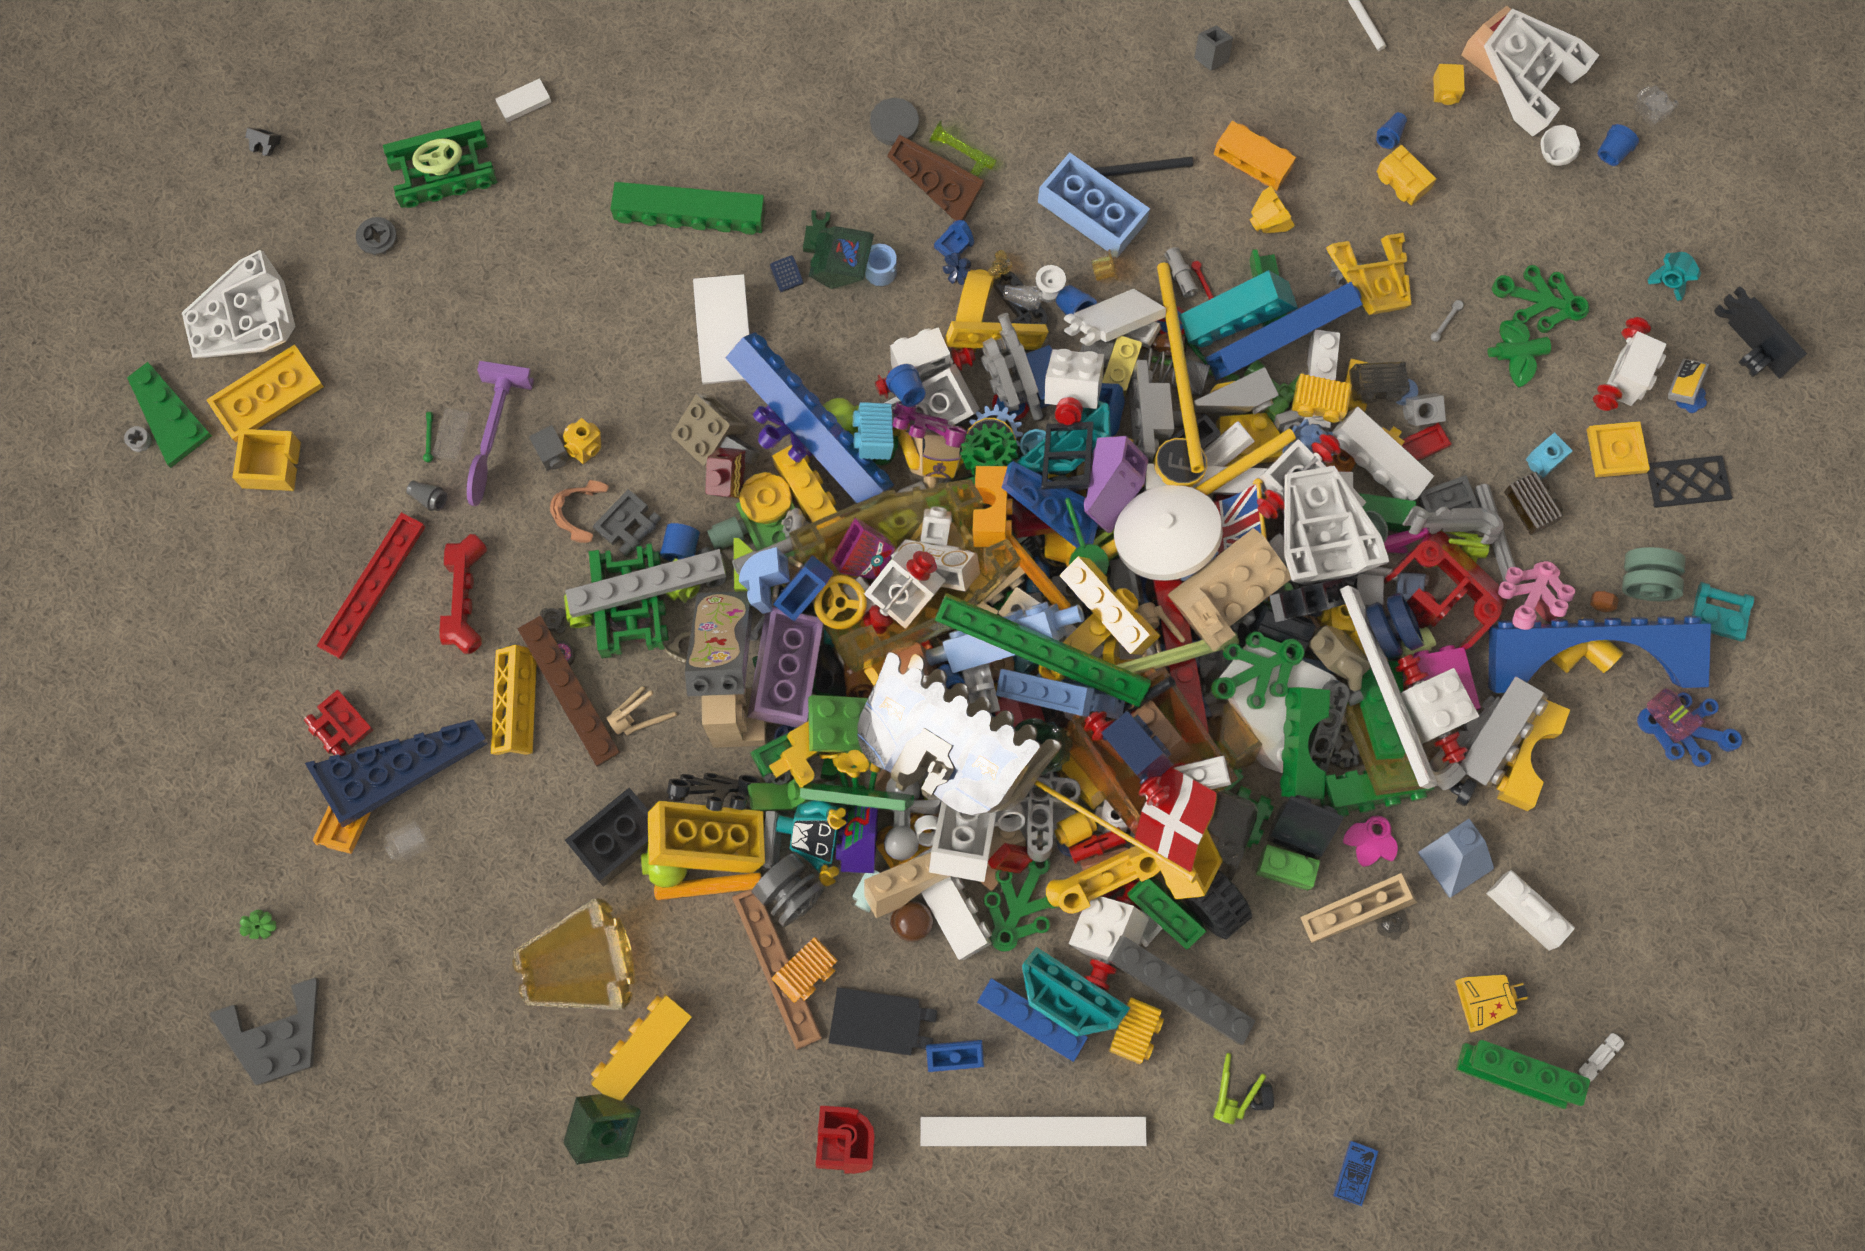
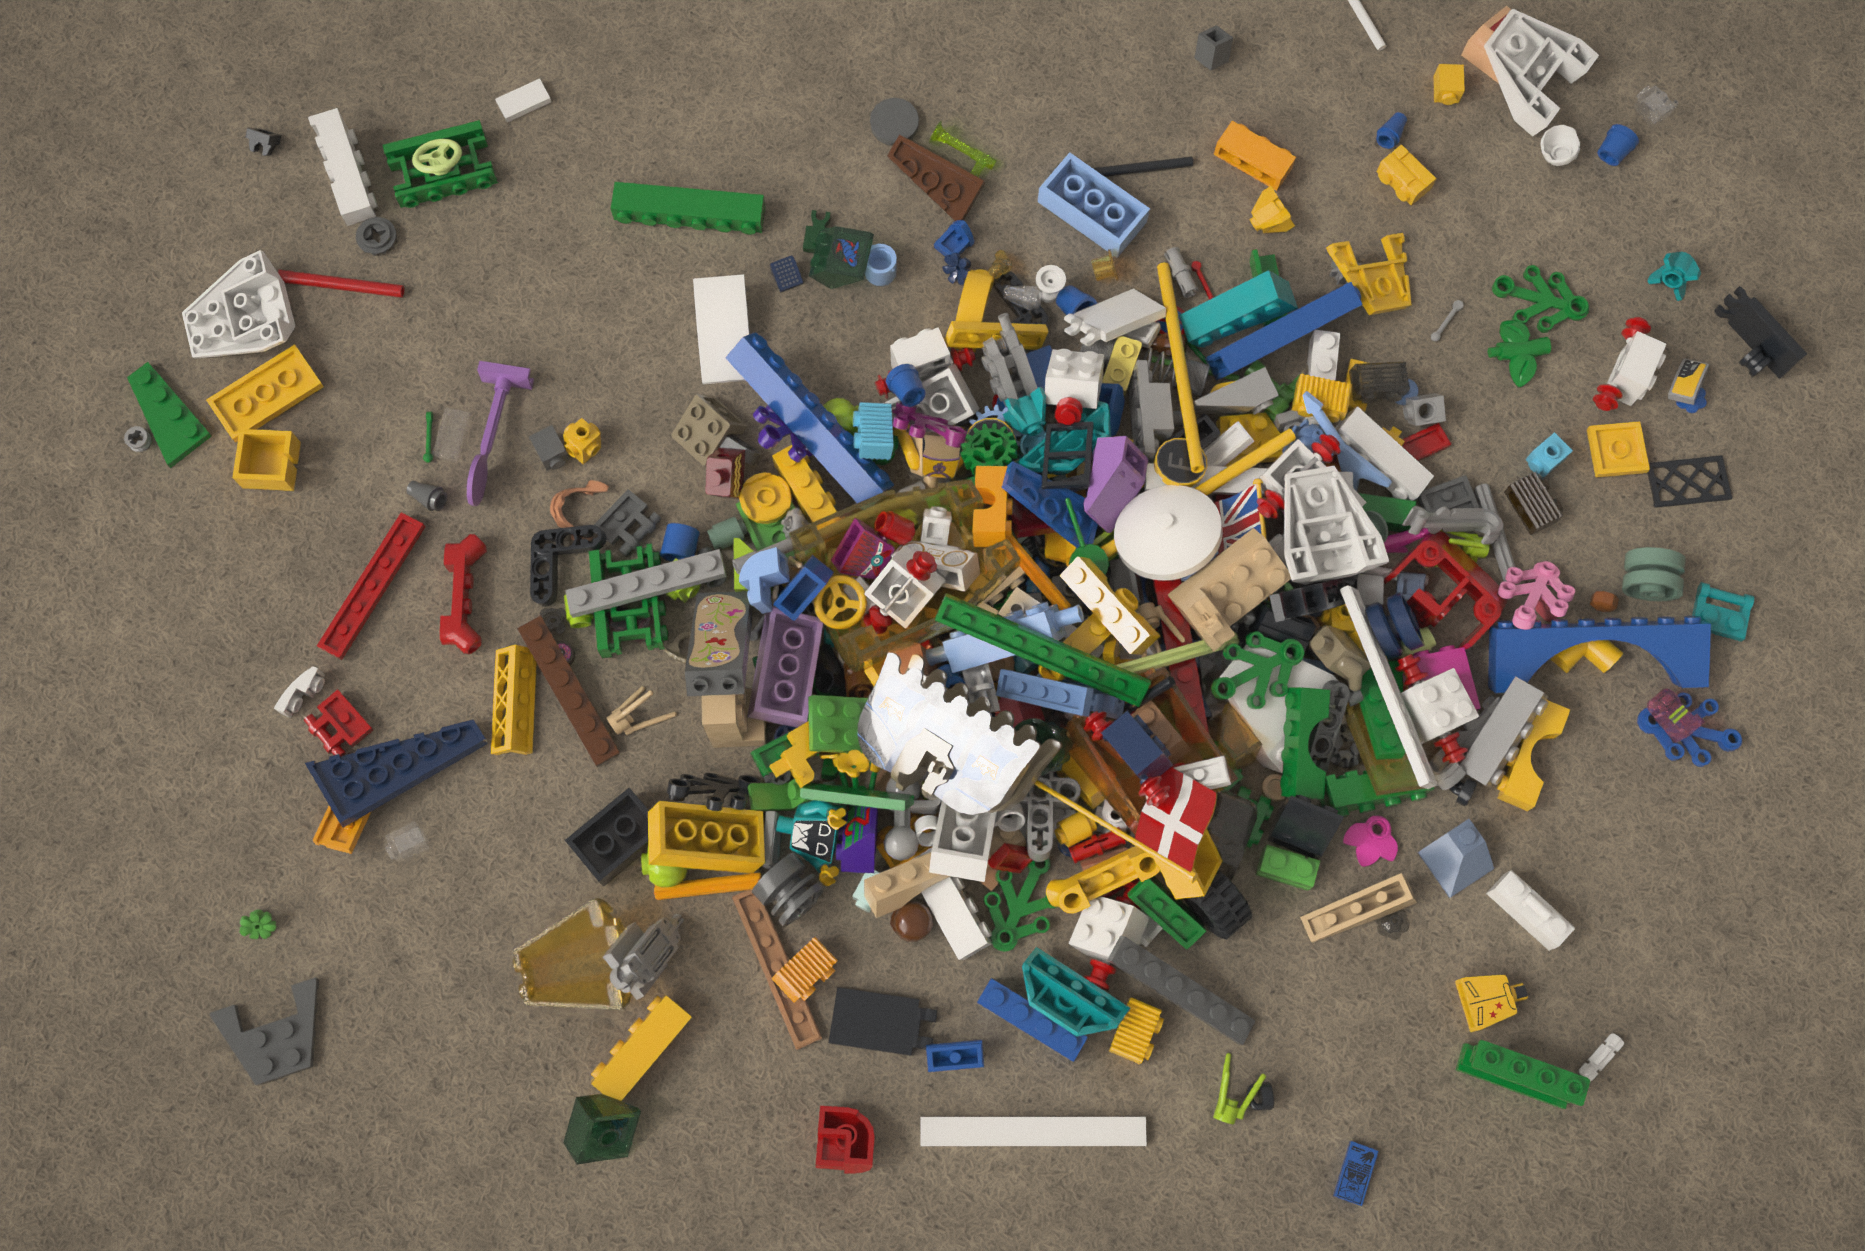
(307, 684): none -> white slope
(341, 283): none -> red piece
(344, 166): none -> white wedge
(550, 554): none -> black beam
(641, 956): none -> light grey piece
(894, 527): none -> red brick
(1027, 413): none -> teal brick
(1271, 787): none -> tan tile
(1348, 458): none -> light blue piece

